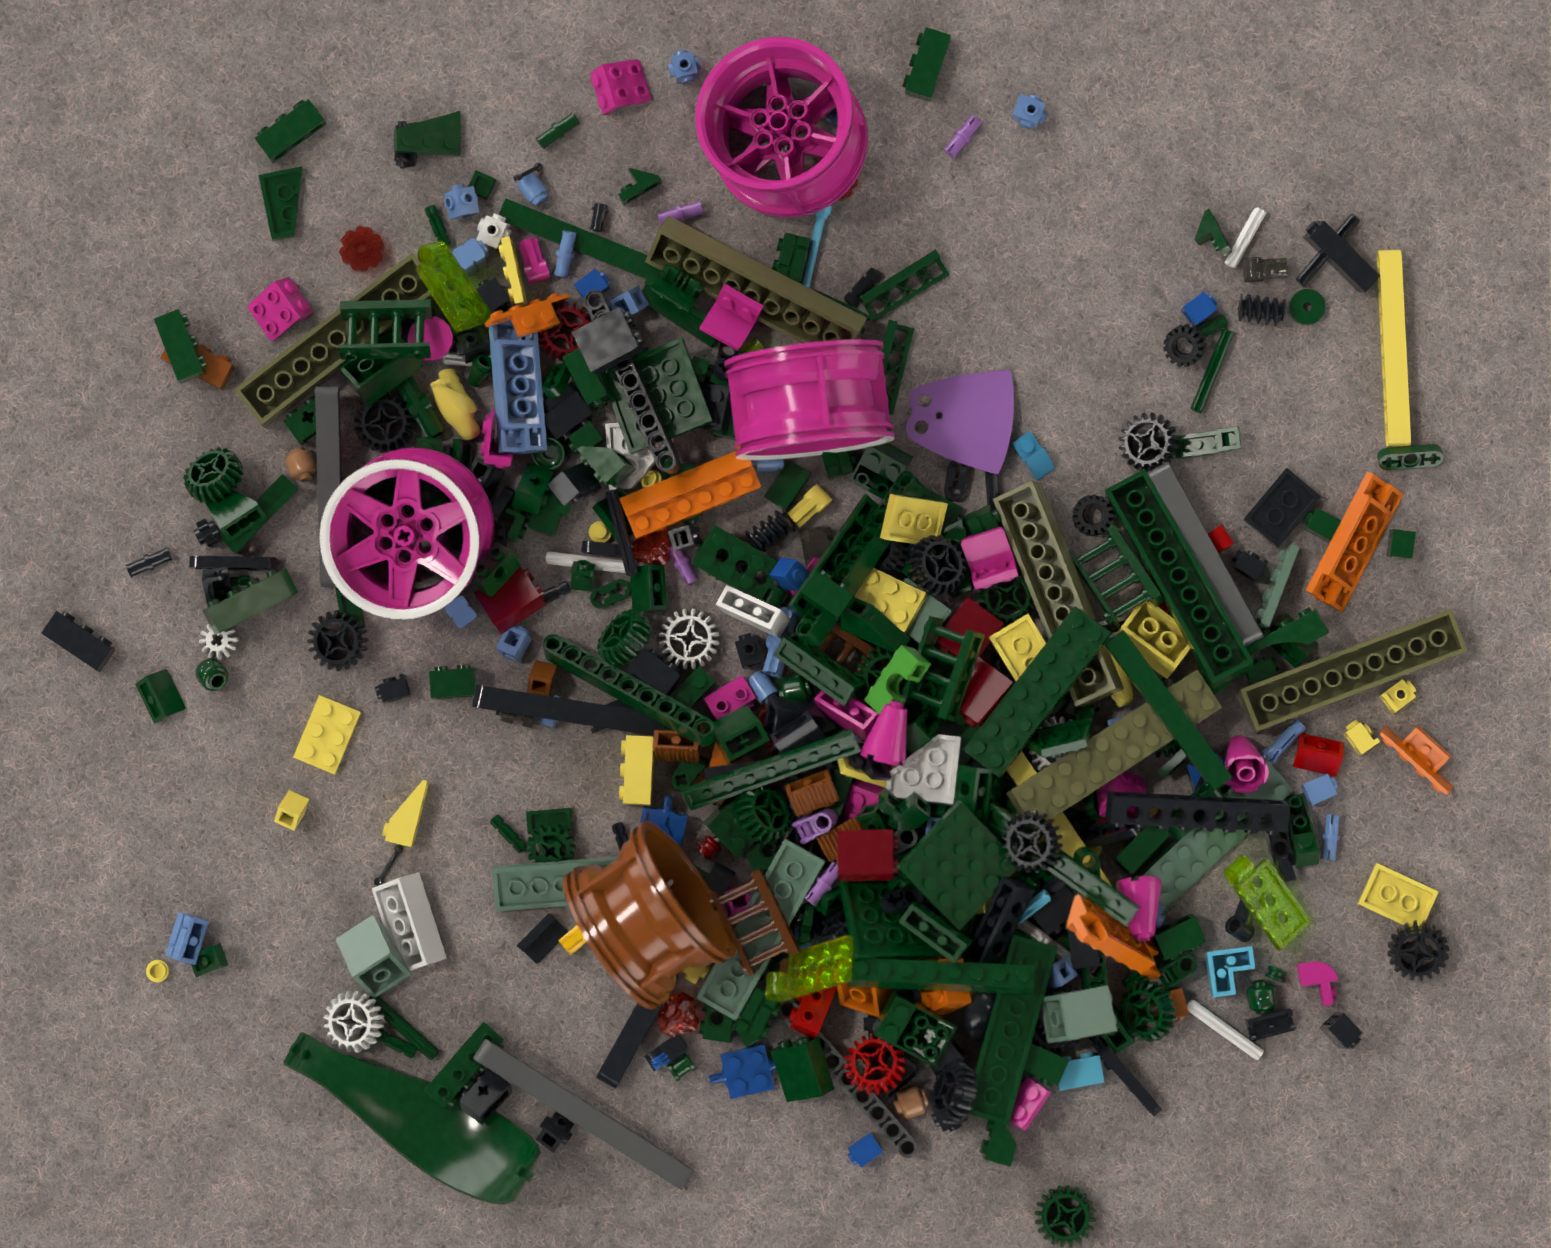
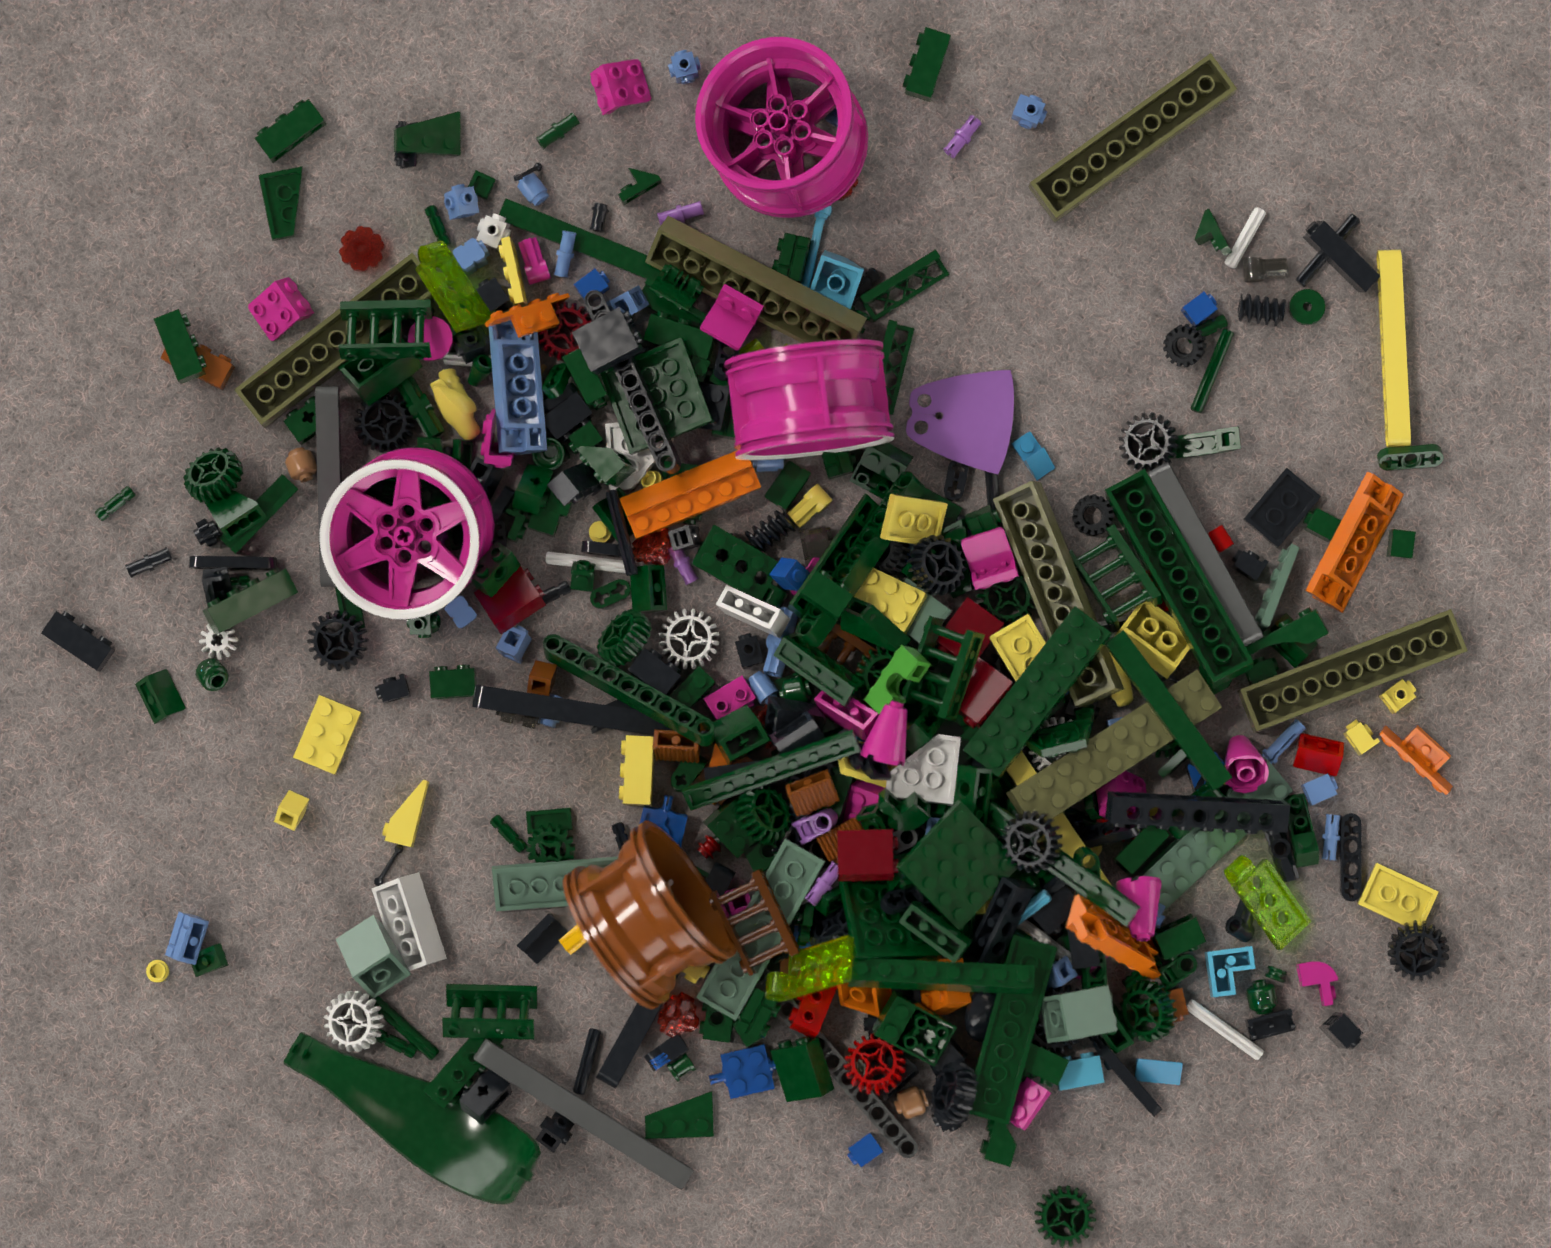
(115, 503): none -> dark green axle
(424, 625): none -> dark green brick
(490, 997): none -> dark green fence
(586, 1061): none -> black axle
(663, 329): none -> dark green brick
(683, 1119): none -> dark green wing
(837, 278): none -> medium azure slope
(1132, 138): none -> olive brick
(1158, 1071): none -> dark azure slope
(1355, 857): none -> black beam

